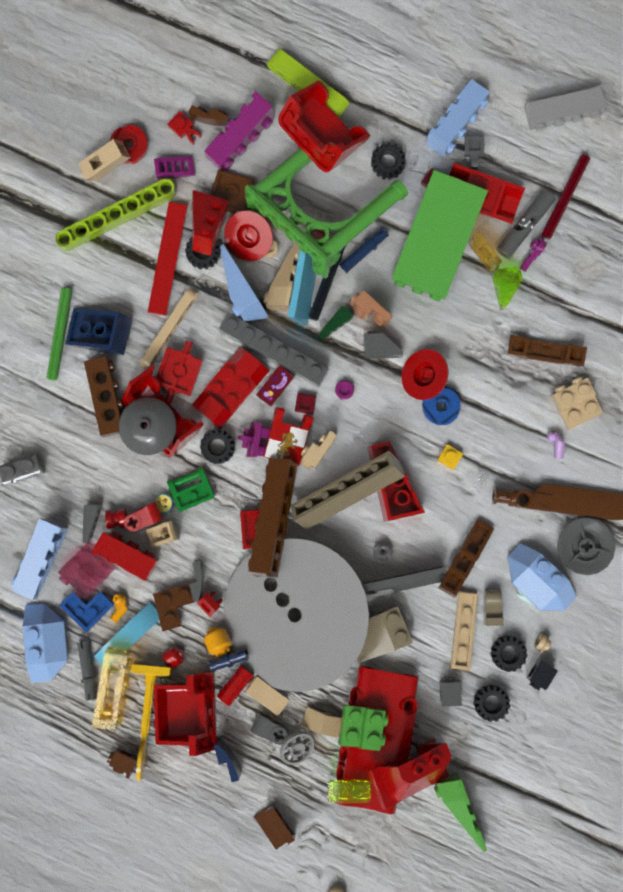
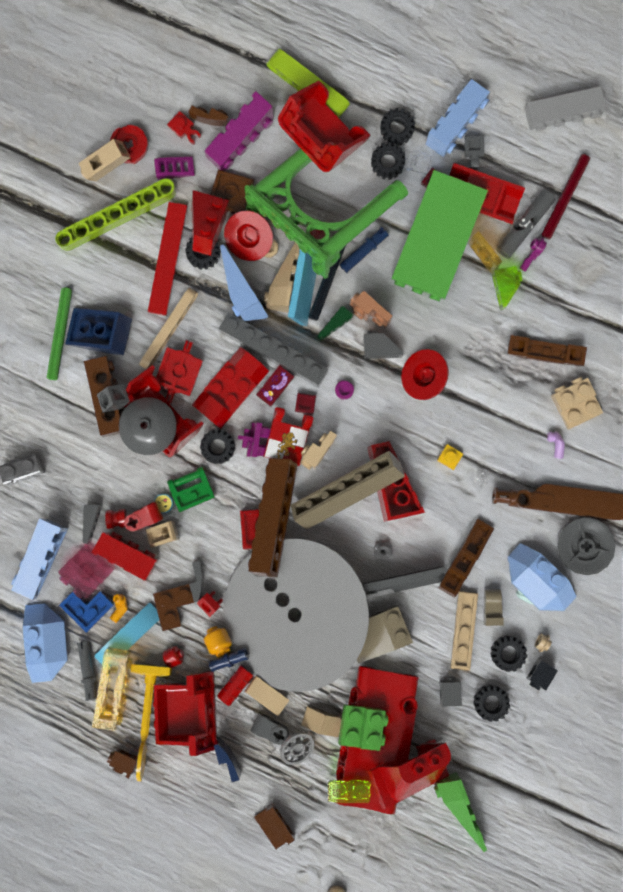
(113, 398): none -> dark grey brick
(400, 116): none -> black tyre
(441, 417): blue plate -> none

